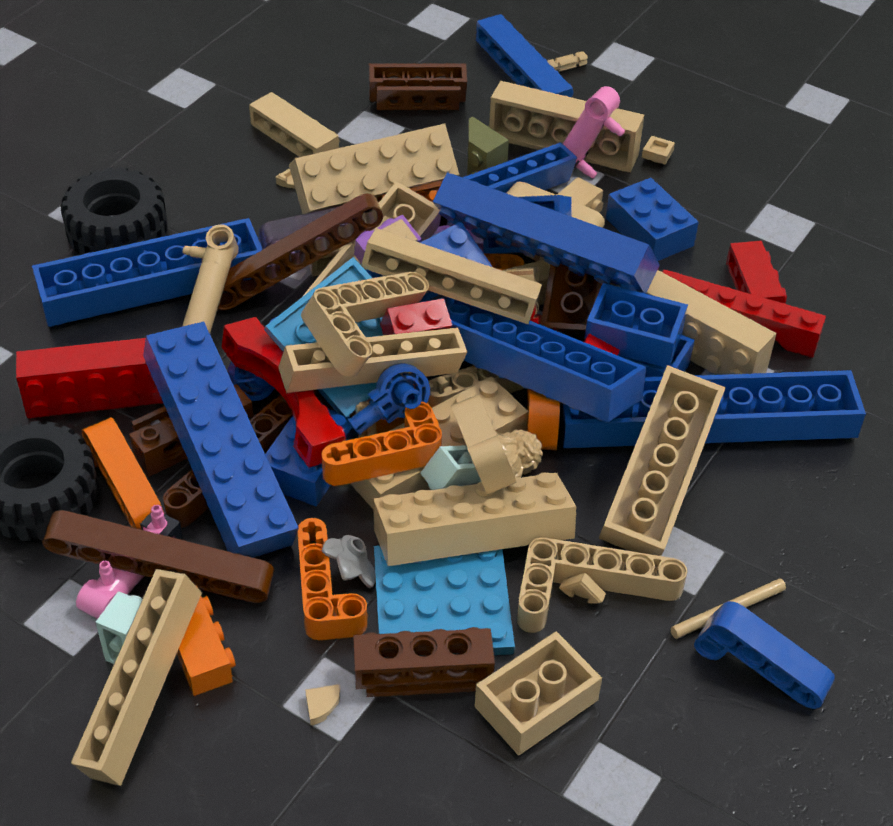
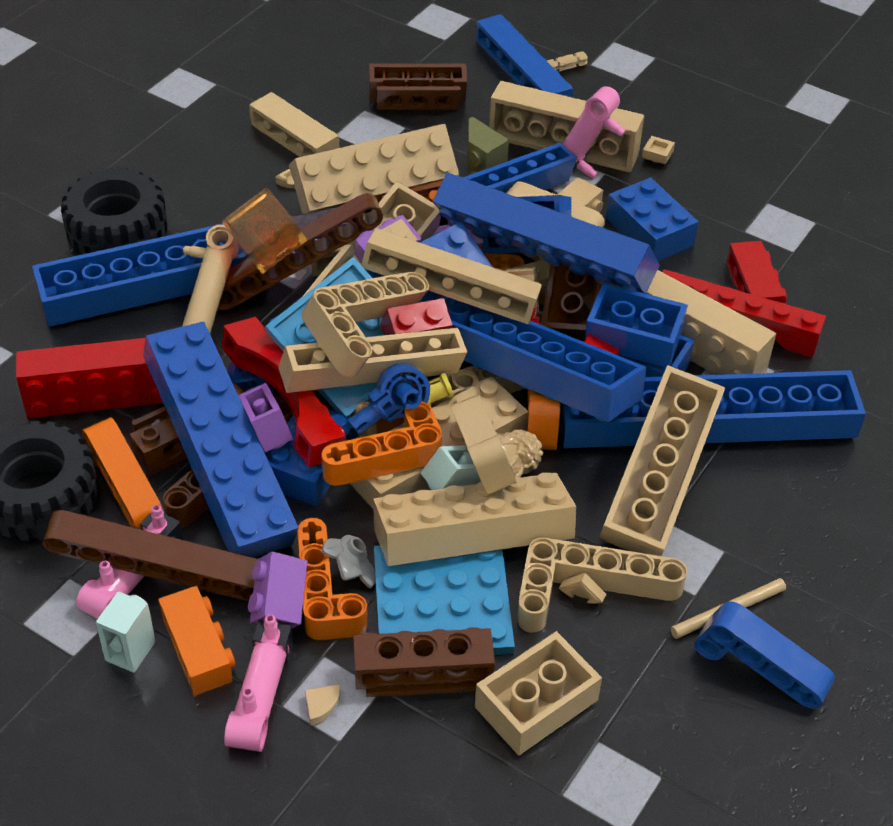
(137, 678): tan brick -> none
(264, 230): none -> clear orange slope
(266, 417): none -> medium lavender brick
(271, 650): none -> bright pink piece
(278, 589): none -> medium lavender brick
(440, 389): none -> light yellow bush

